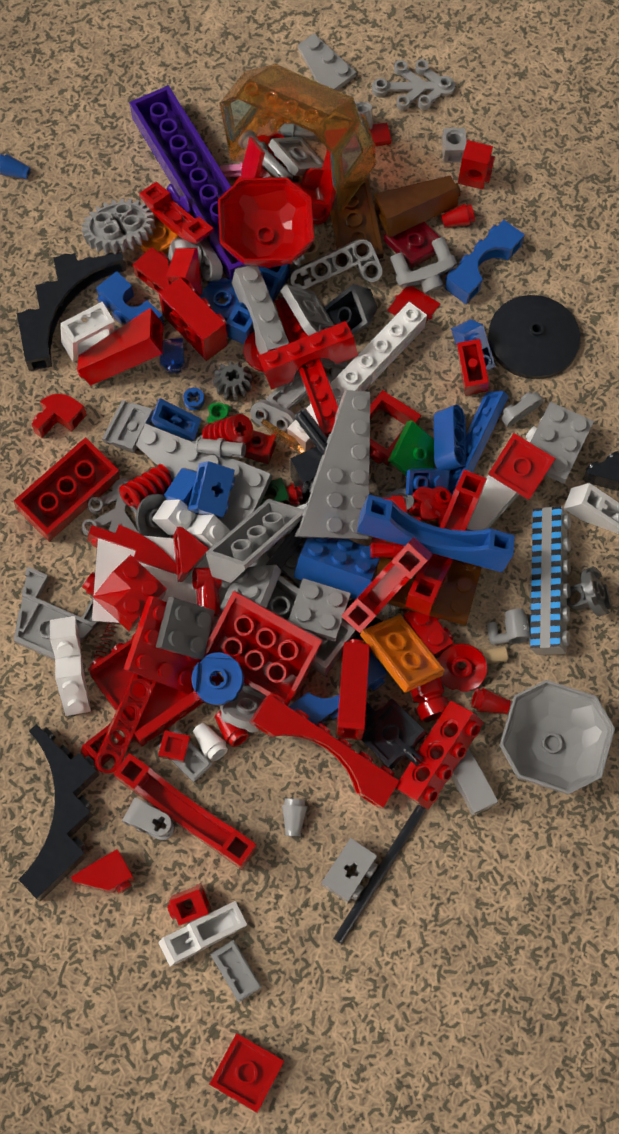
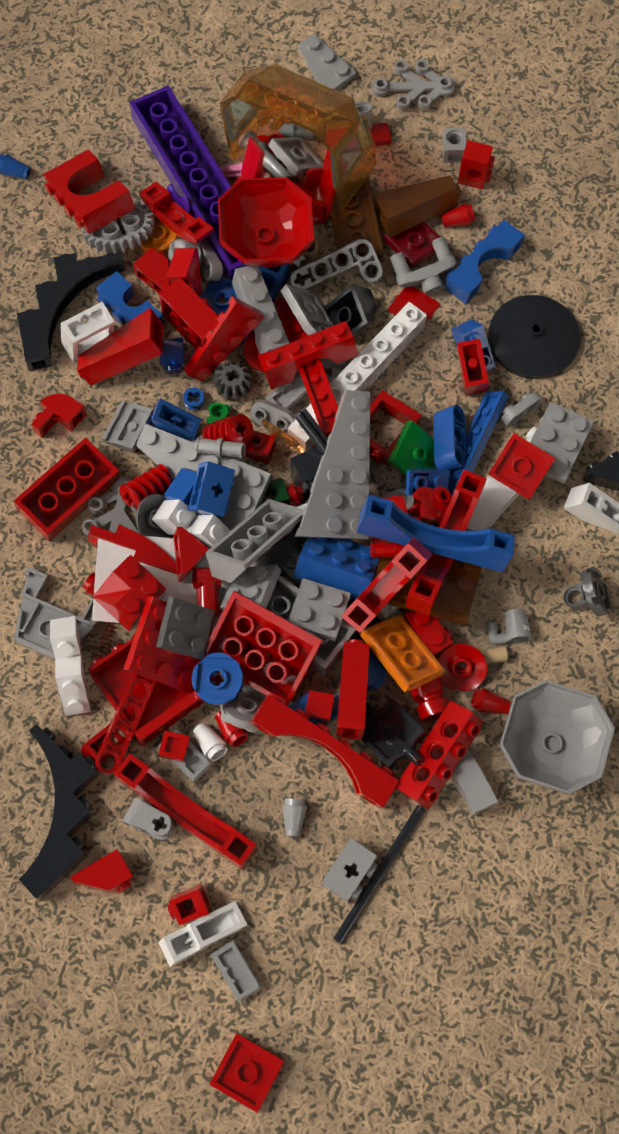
(89, 210): none -> red arch
(228, 334): none -> red wing
(319, 705): none -> red tile
(549, 581): brick -> none

